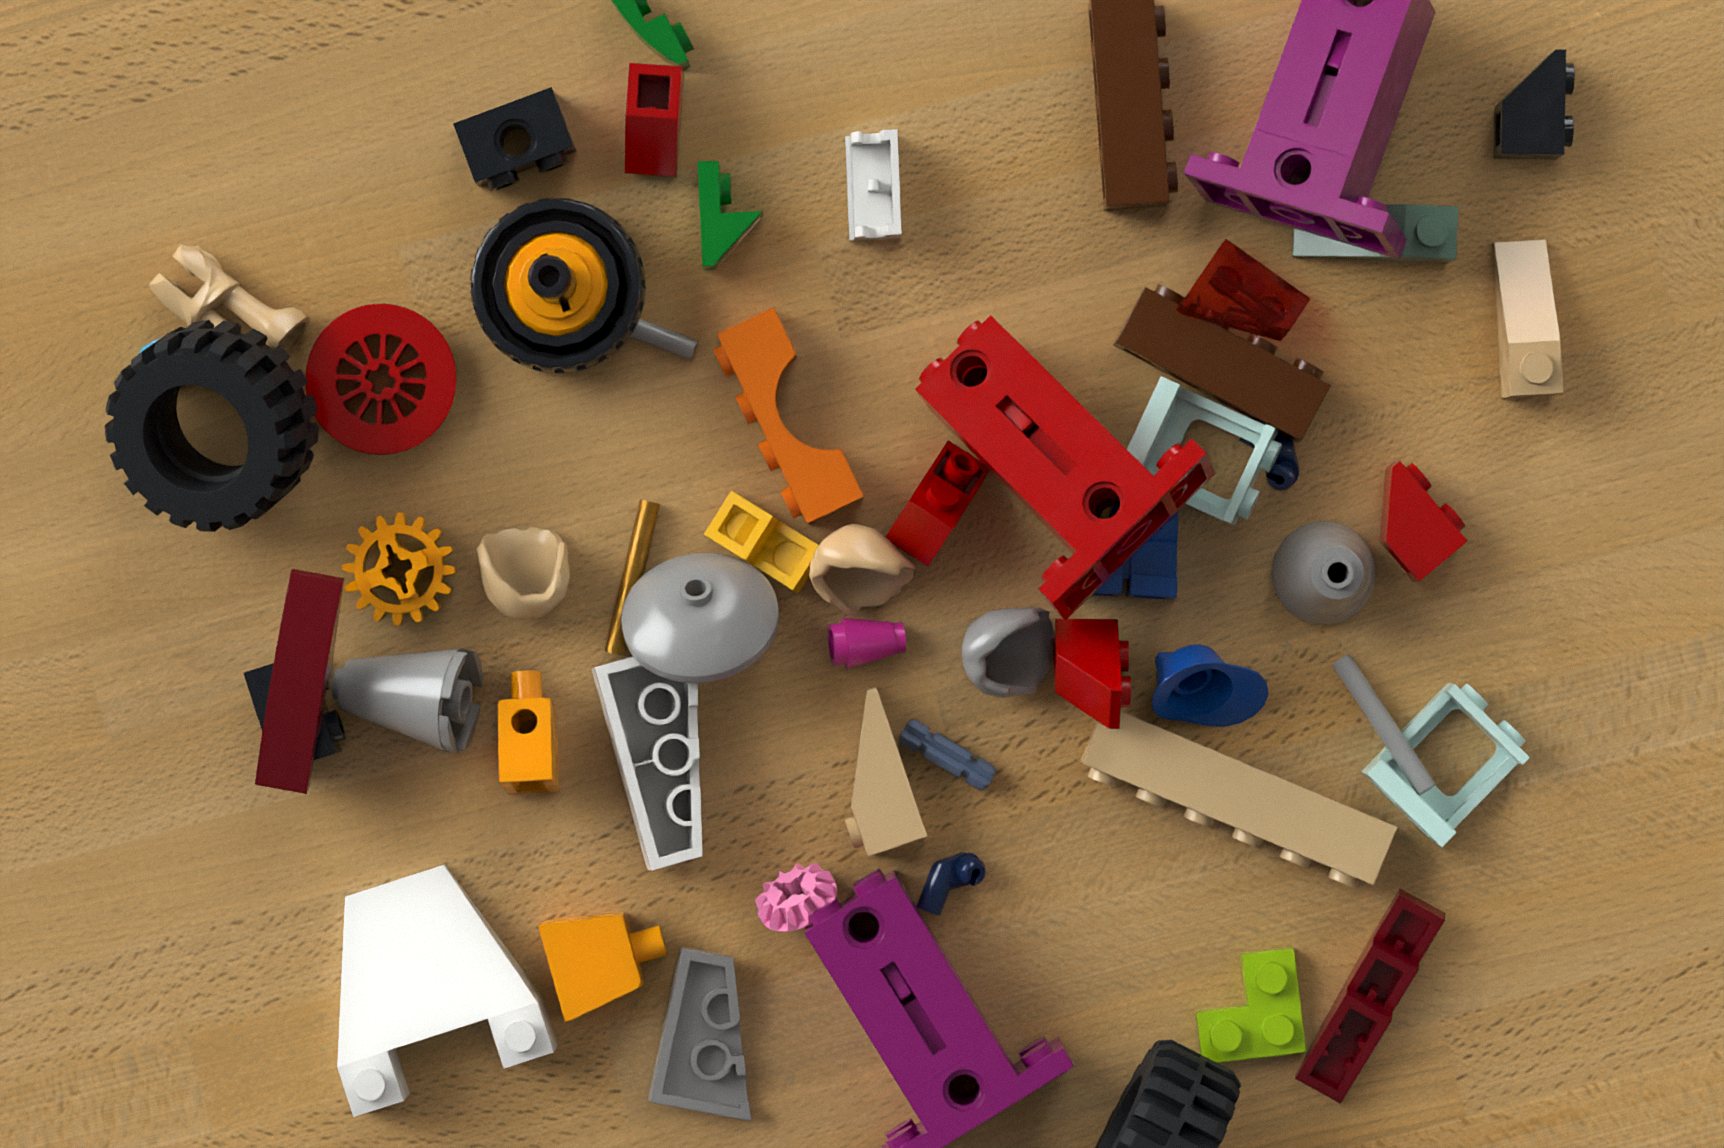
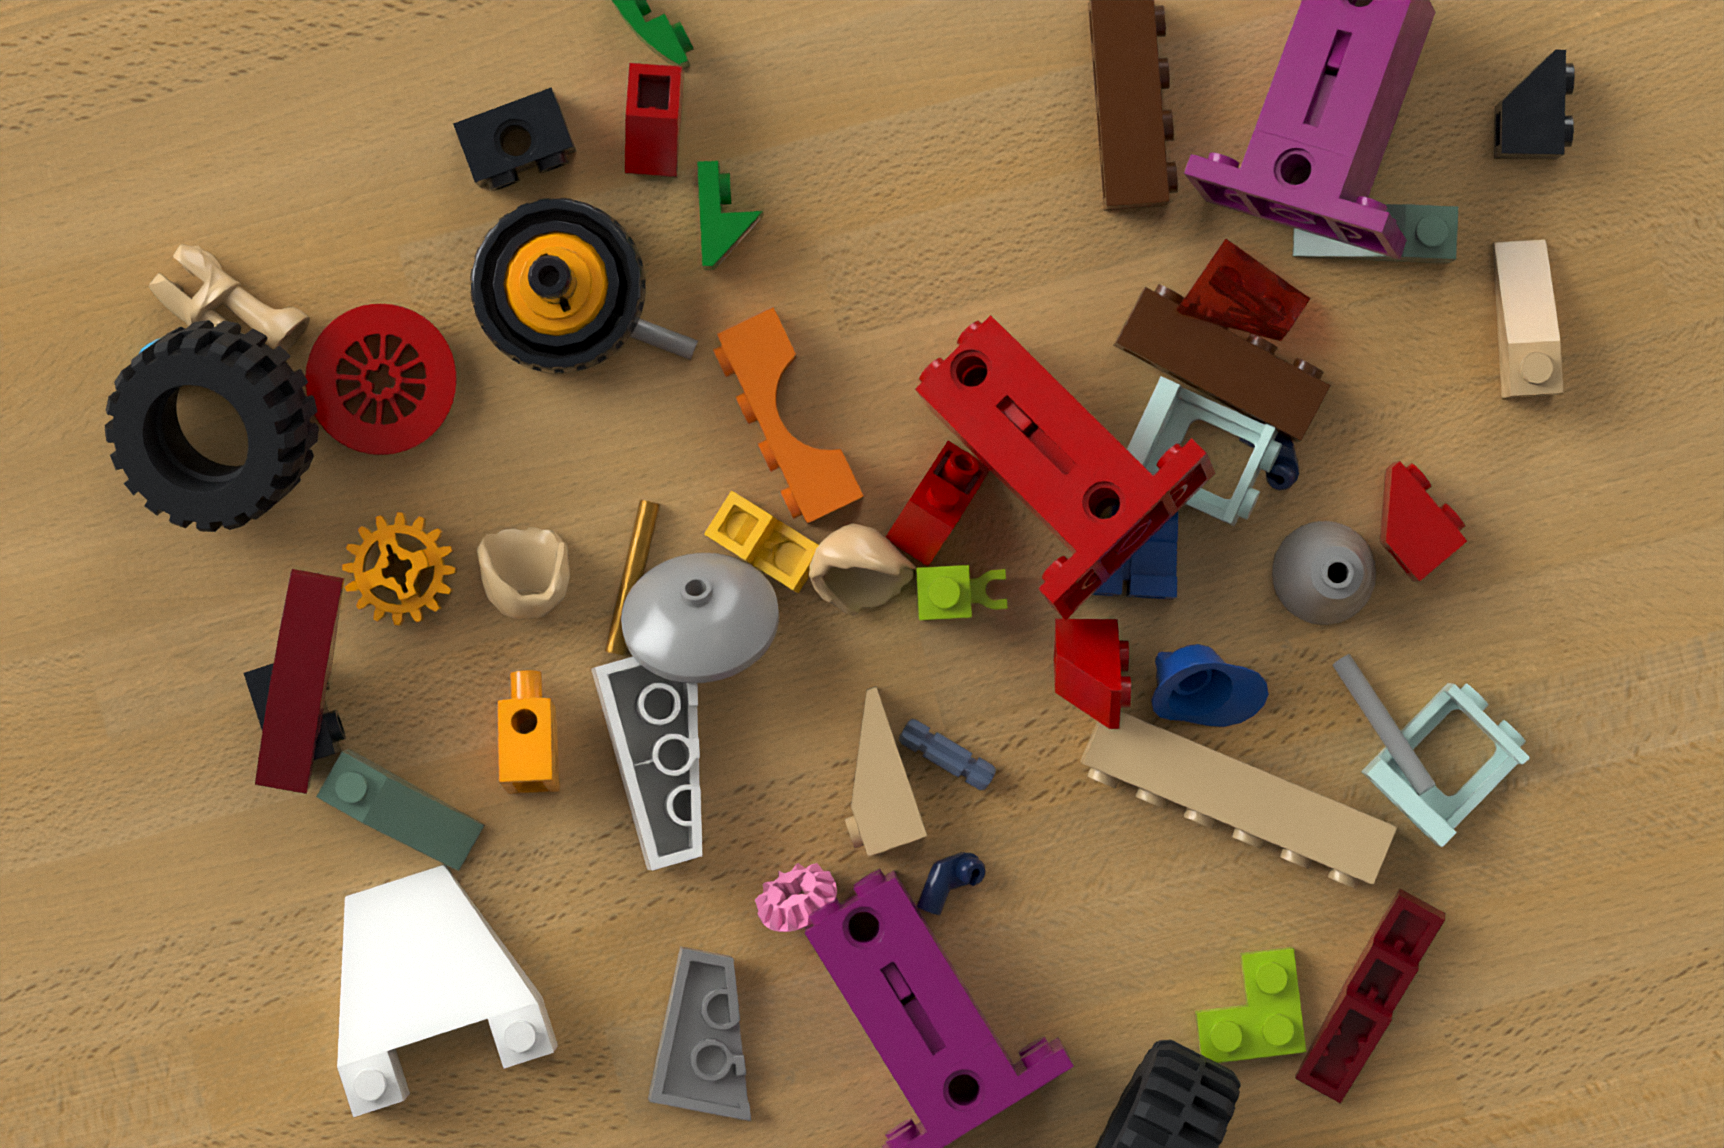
(399, 809): none -> sand green slope
(415, 694): light grey cone -> none
(597, 958): light orange torso -> none
(864, 641): dark pink cone -> none
(873, 185): white hinge -> none
(949, 591): none -> lime brick
(1008, 651): light grey hair -> none

